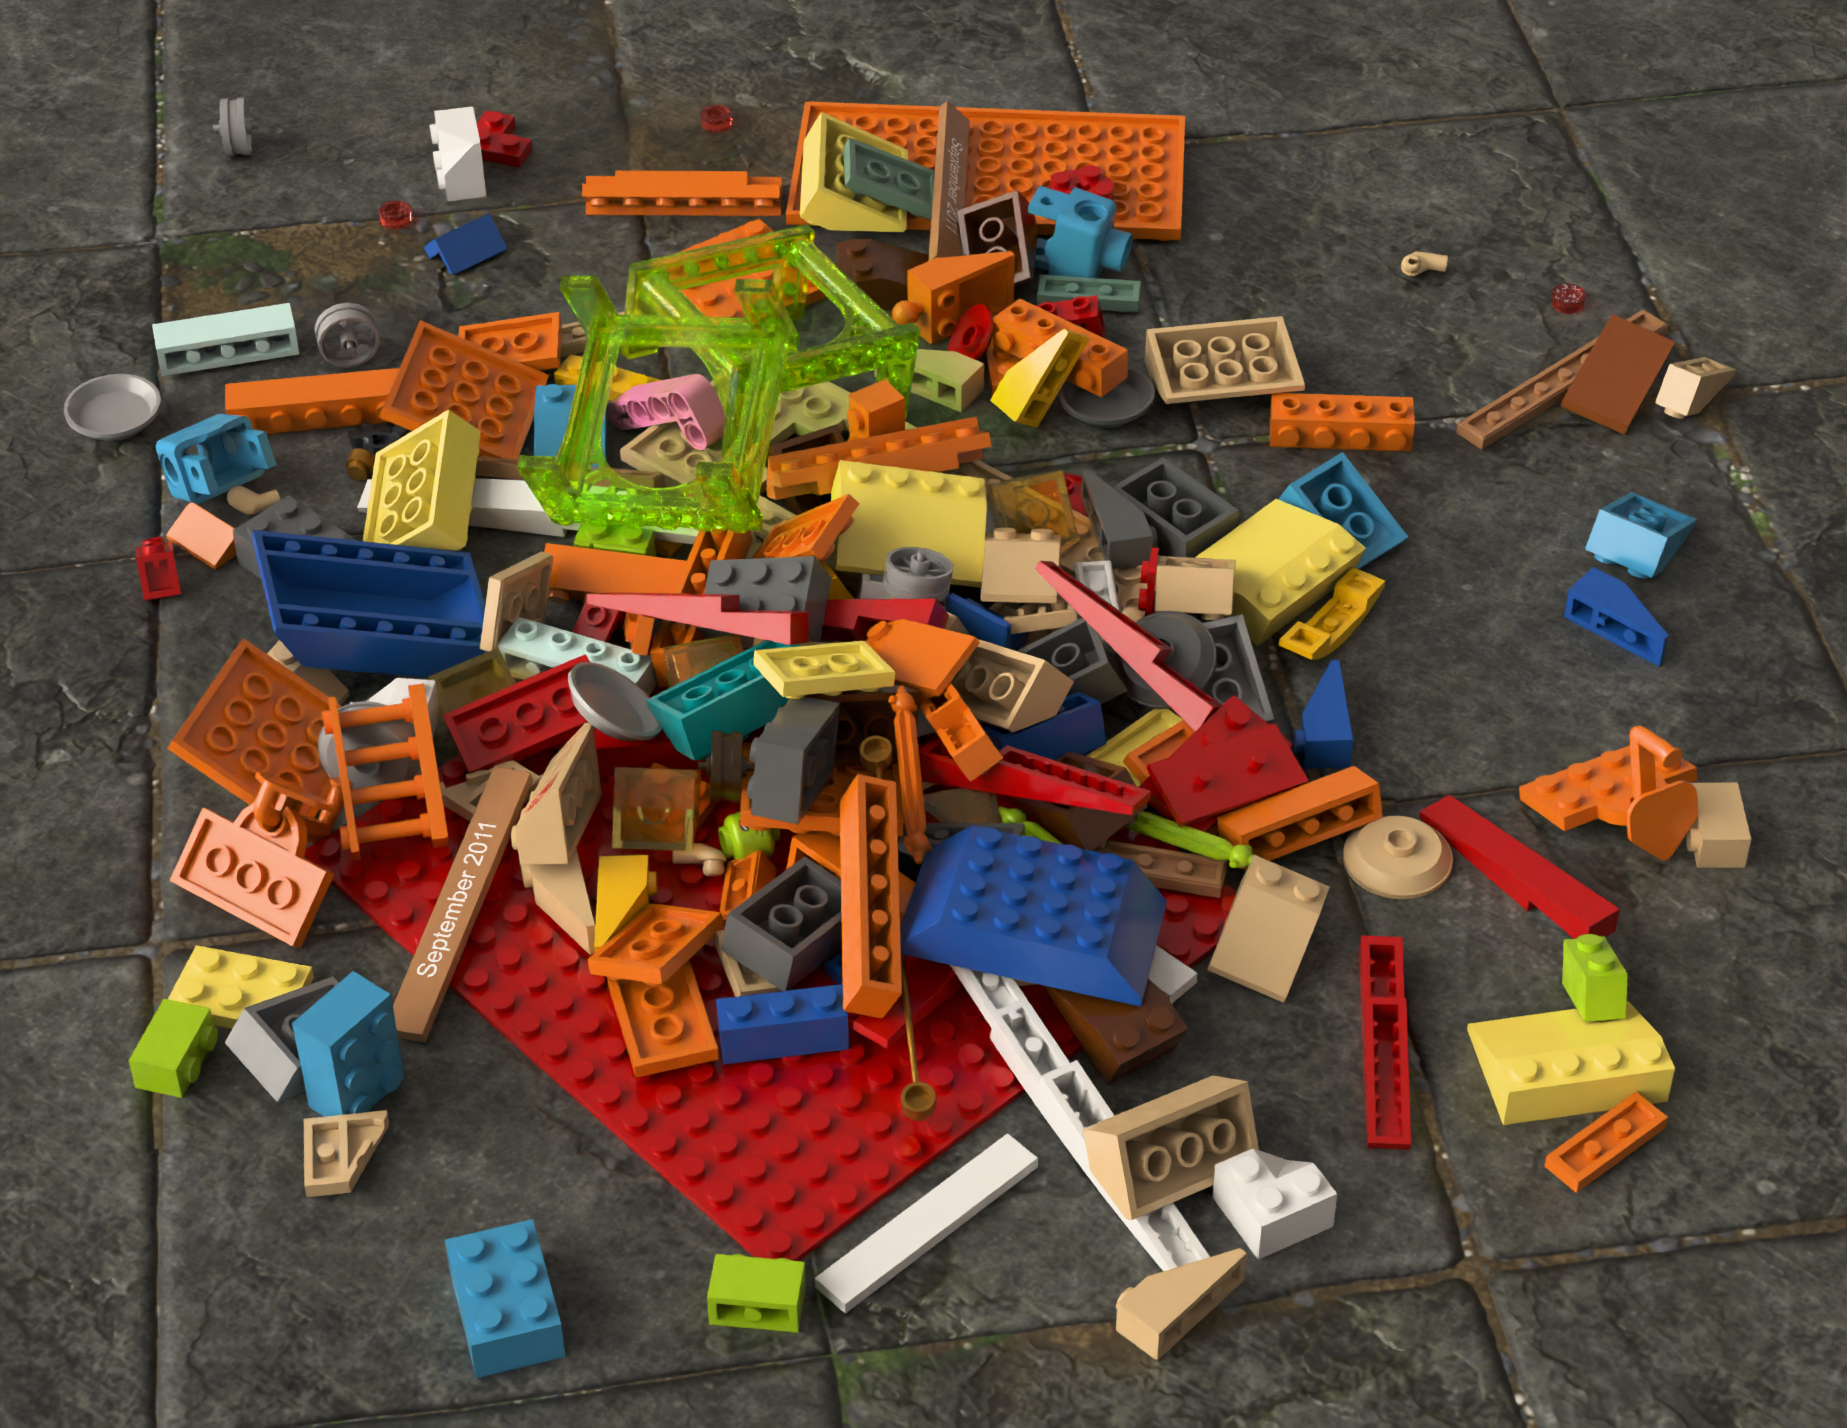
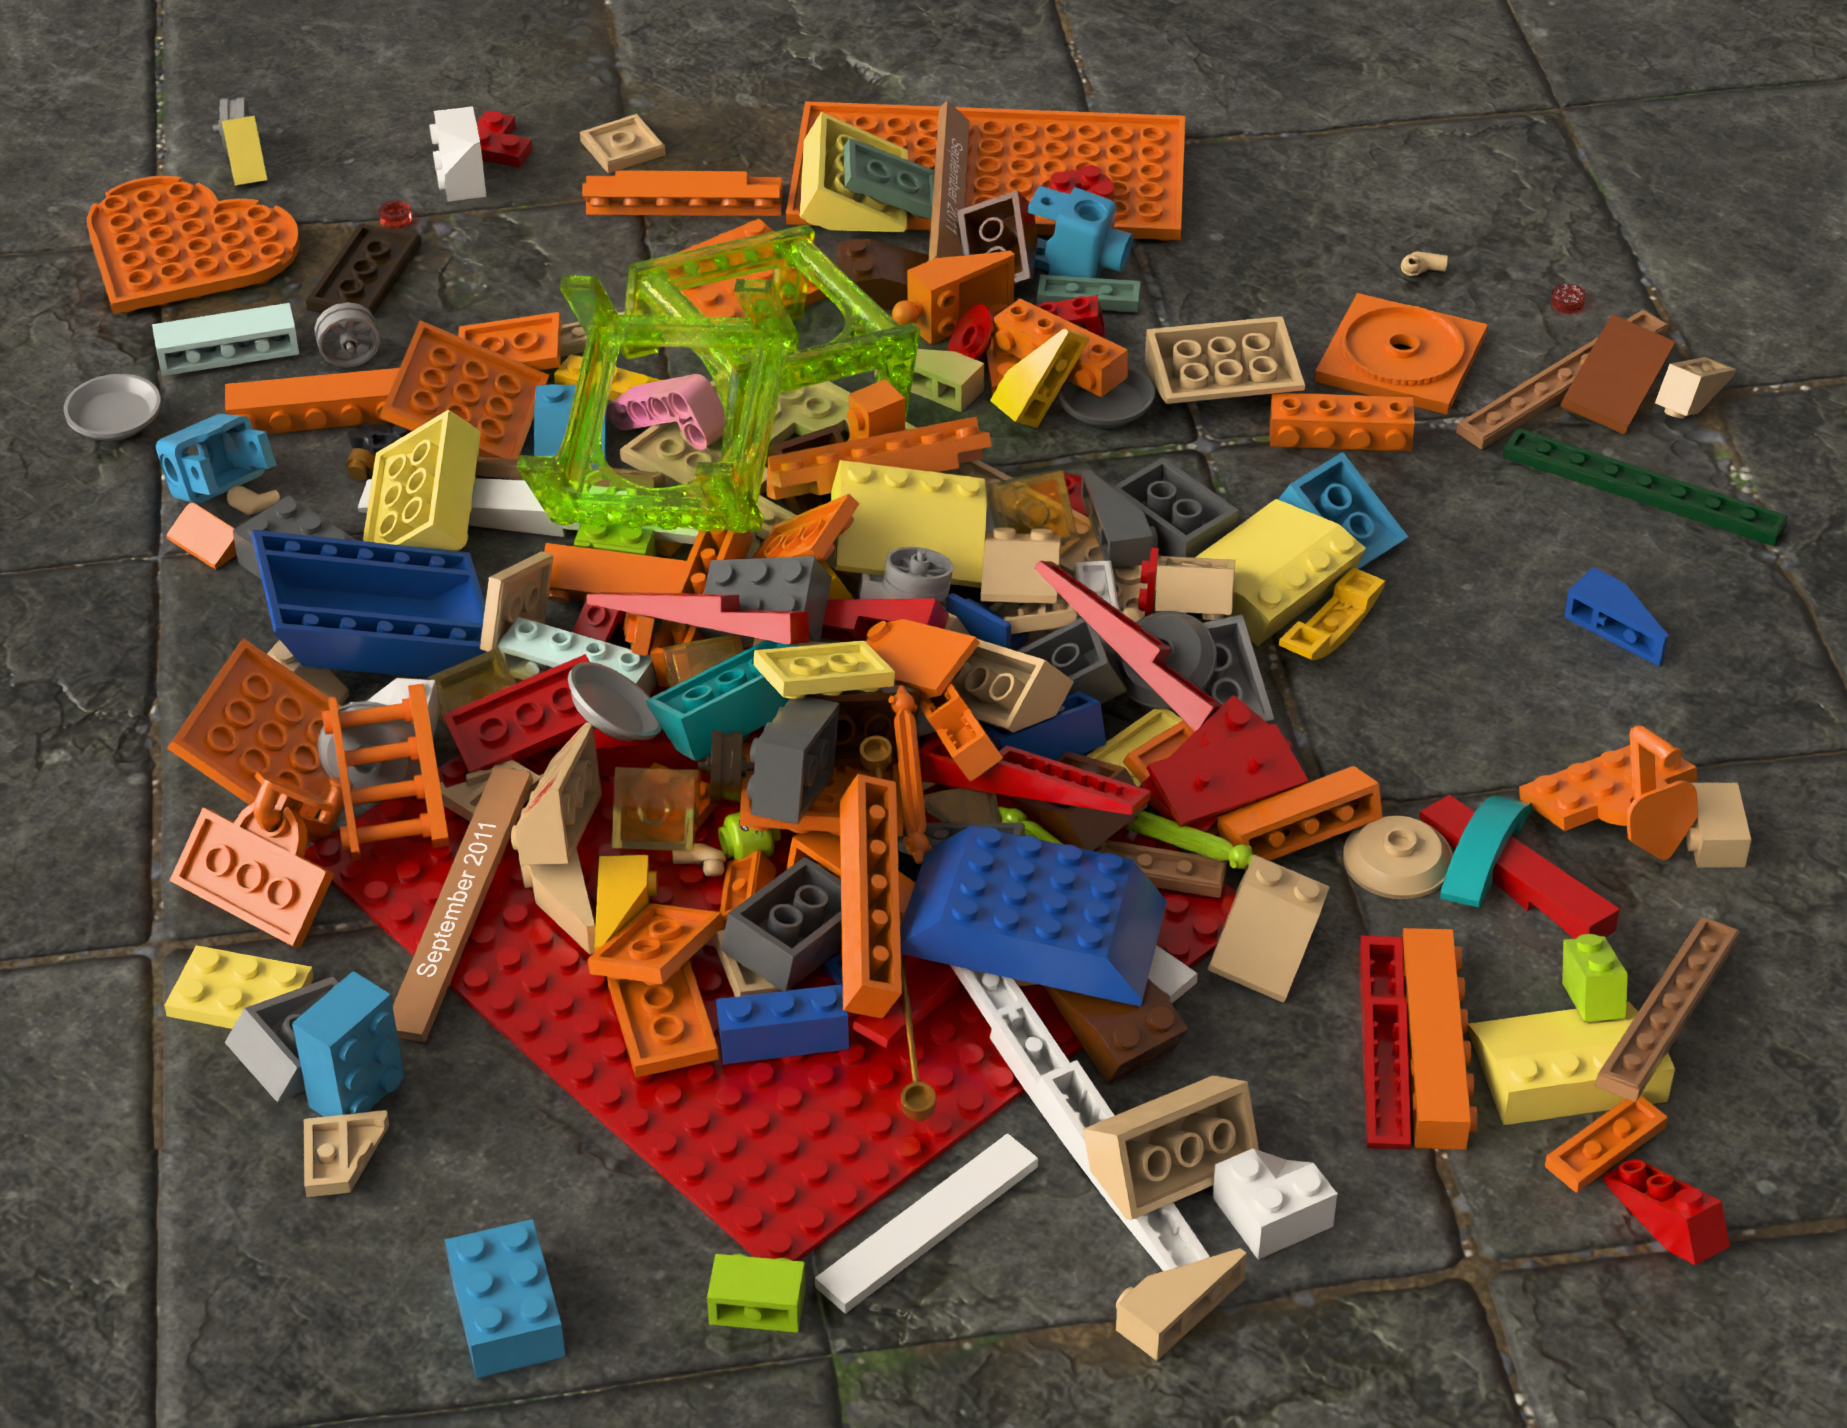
(157, 568): red bracket -> none
(173, 1048): lime brick -> none
(178, 242): none -> orange plate
(244, 150): none -> light yellow tile
(365, 268): none -> dark brown tile
(467, 244): blue panel -> none
(622, 143): none -> tan tile
(716, 118): clear red tile -> none
(1325, 724): blue slope -> none
(1431, 371): none -> orange piece
(1435, 1040): none -> orange brick
(1480, 848): none -> teal slope
(1638, 534): dark azure slope -> none
(1646, 486): none -> dark green tile
(1667, 1009): none -> medium nougat tile
(1671, 1210): none -> red slope

